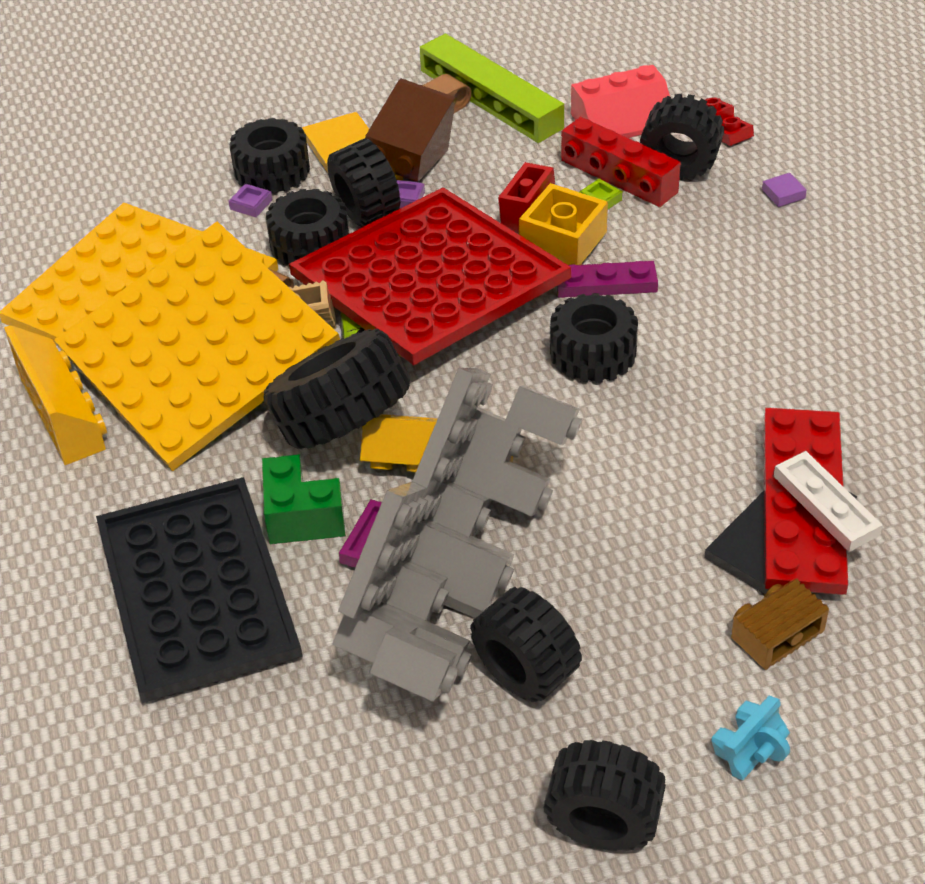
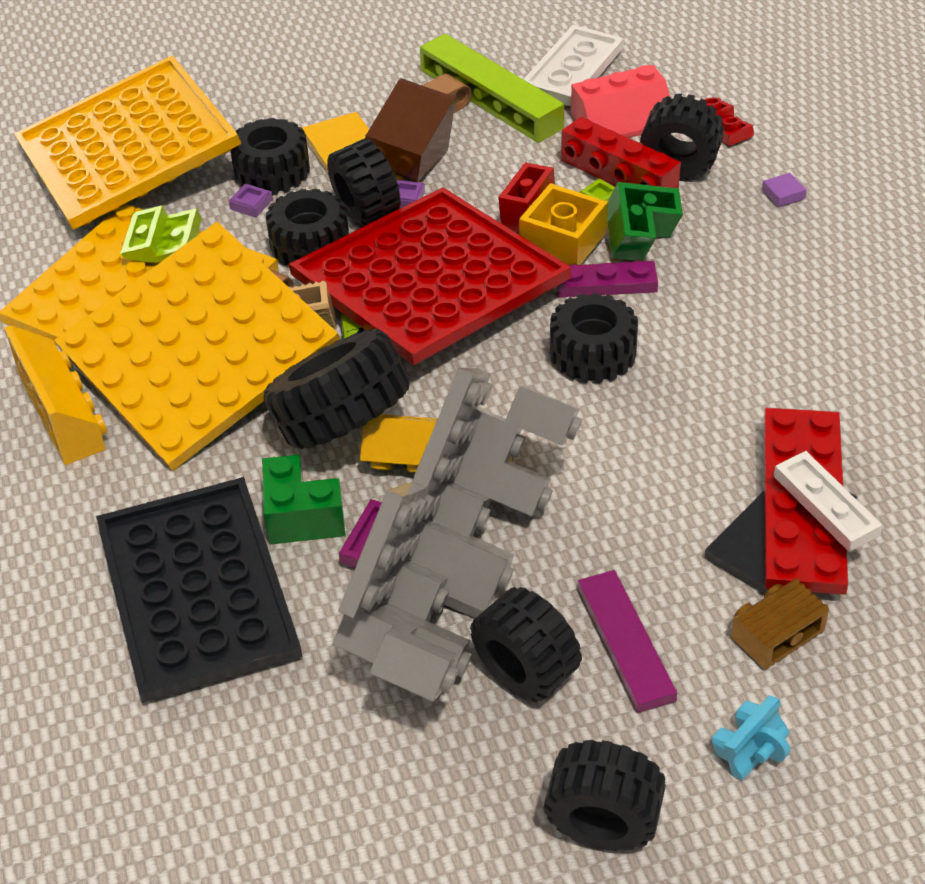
(126, 141): none -> yellow plate
(156, 235): none -> lime slope
(574, 58): none -> white plate
(627, 641): none -> magenta tile
(639, 216): none -> green brick

